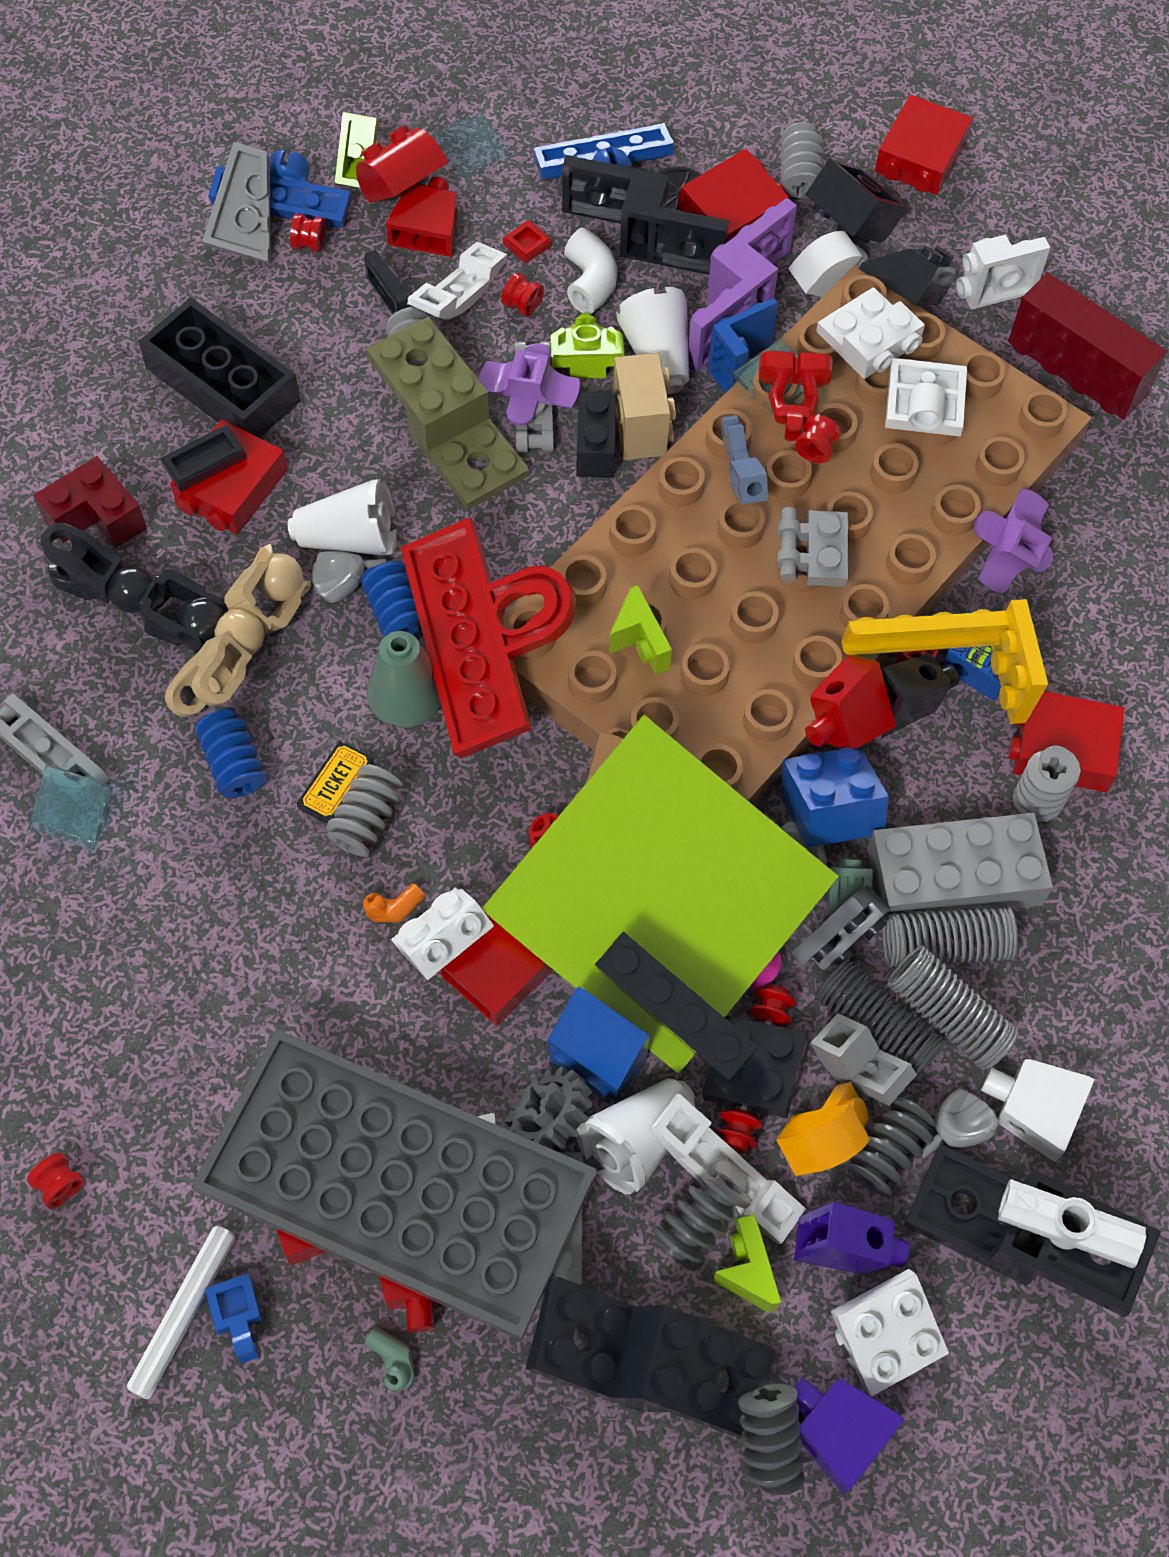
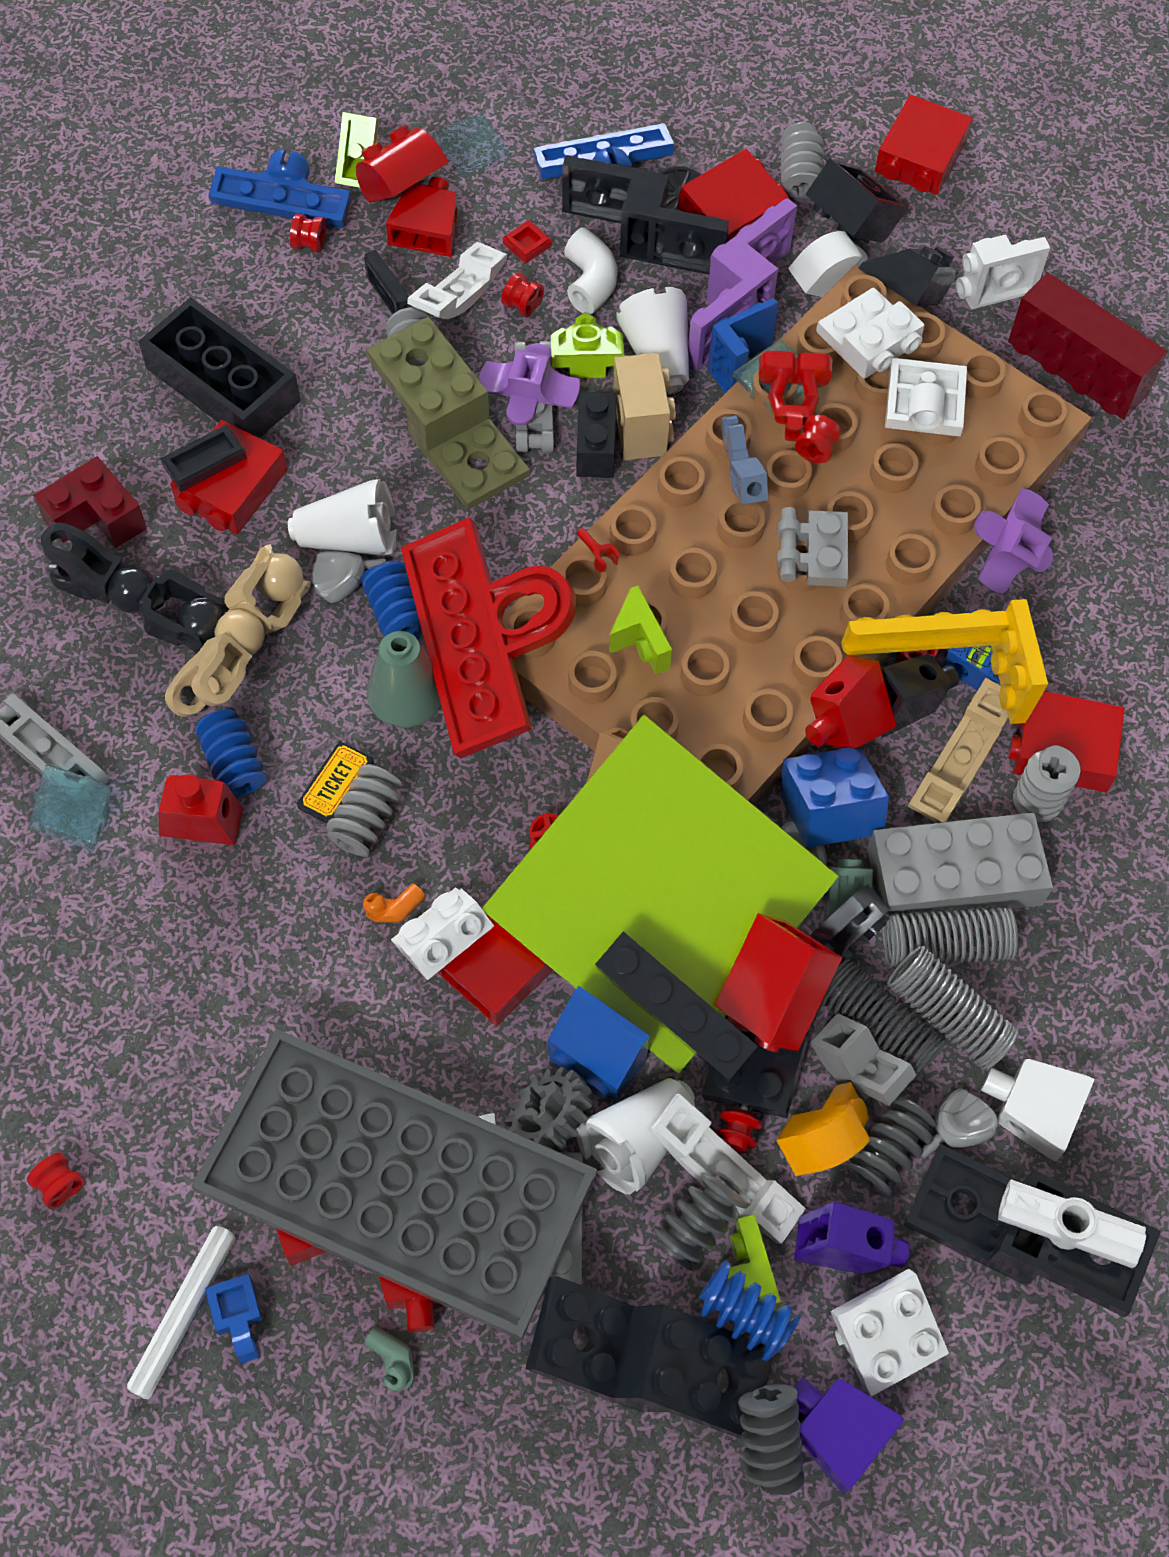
(195, 810): none -> red torso
(242, 206): light grey wing -> none
(598, 550): none -> red hand
(747, 1311): none -> blue piece
(777, 983): none -> red brick
(962, 755): none -> tan slope

